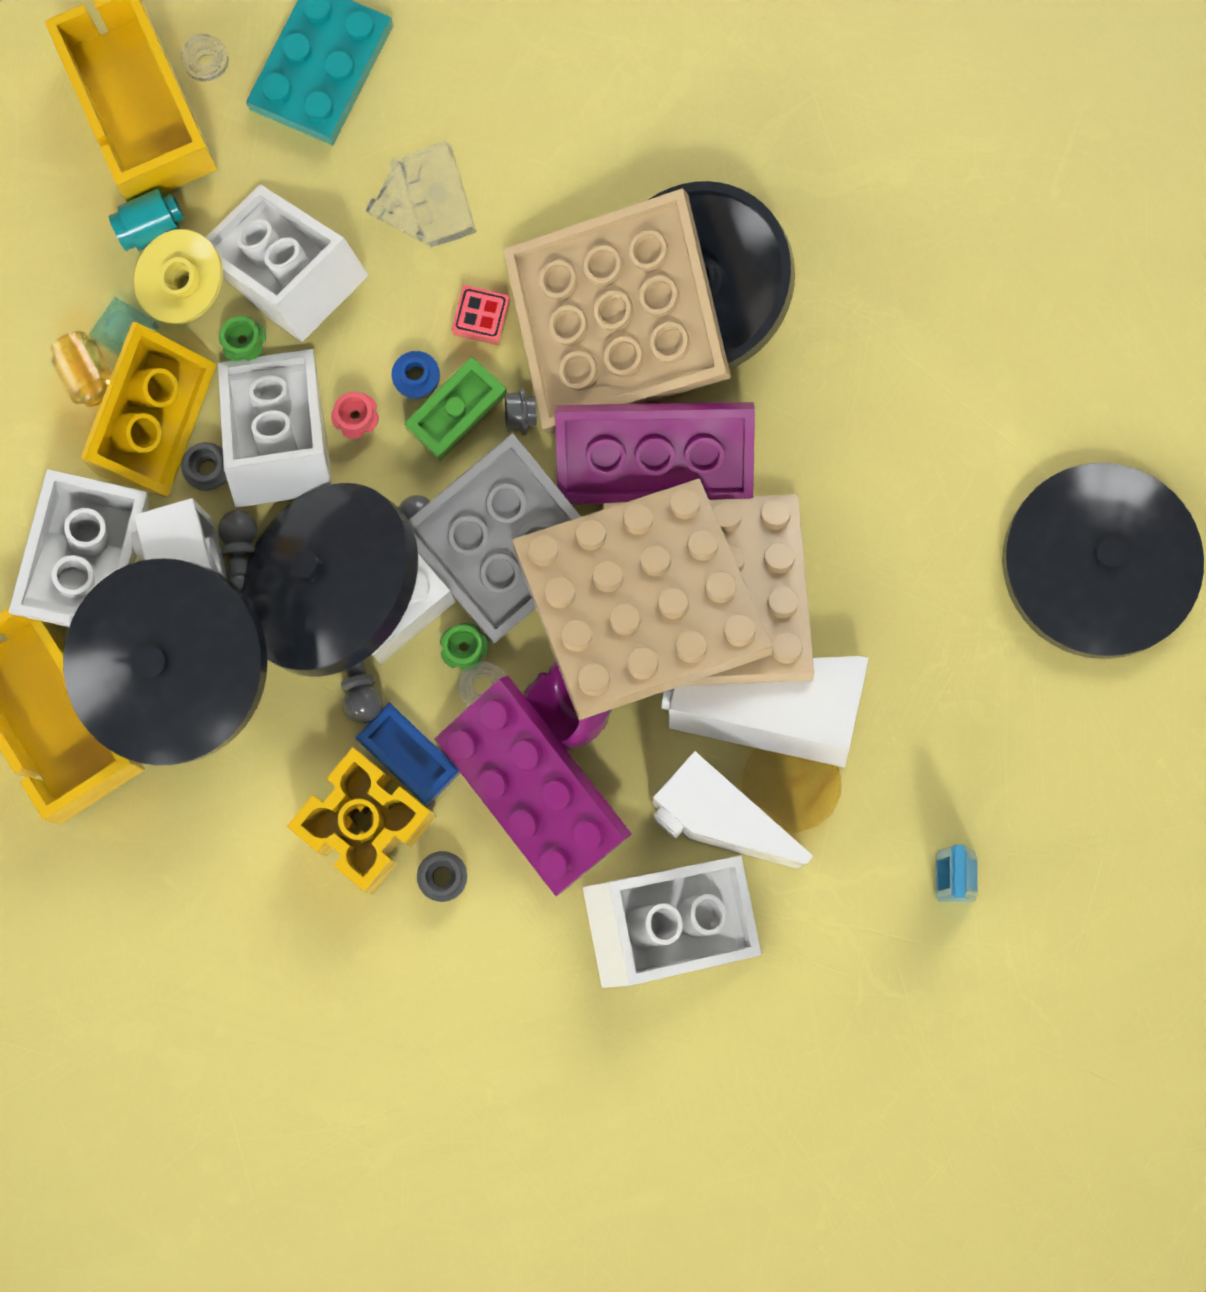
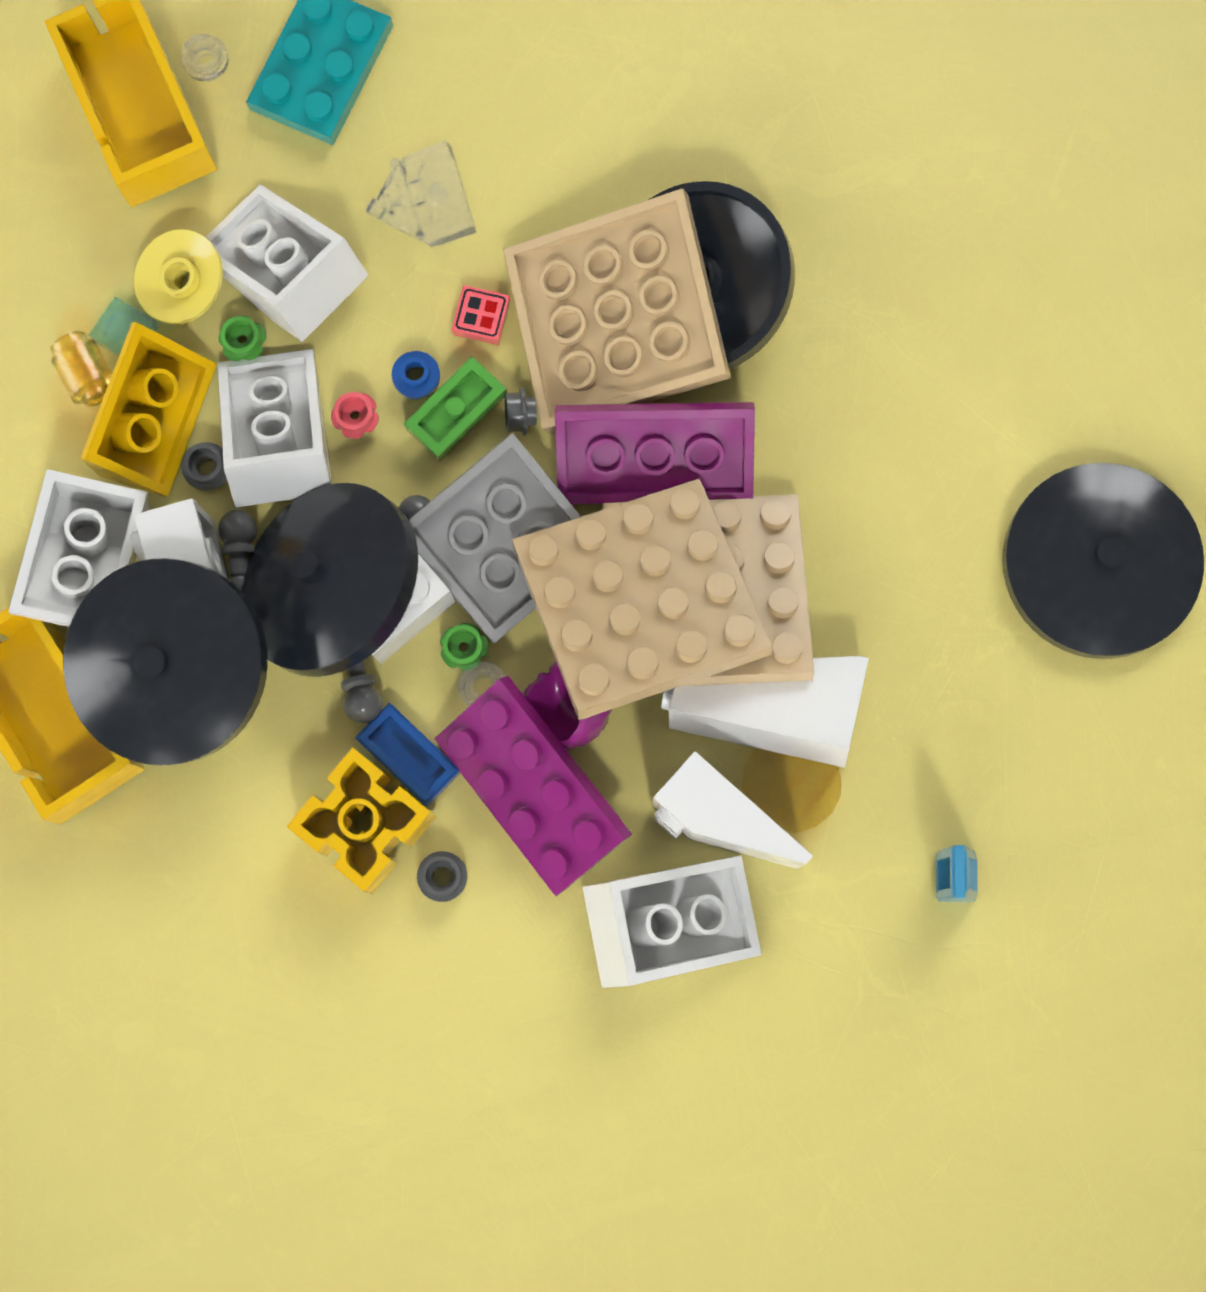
(145, 219): teal brick -> none

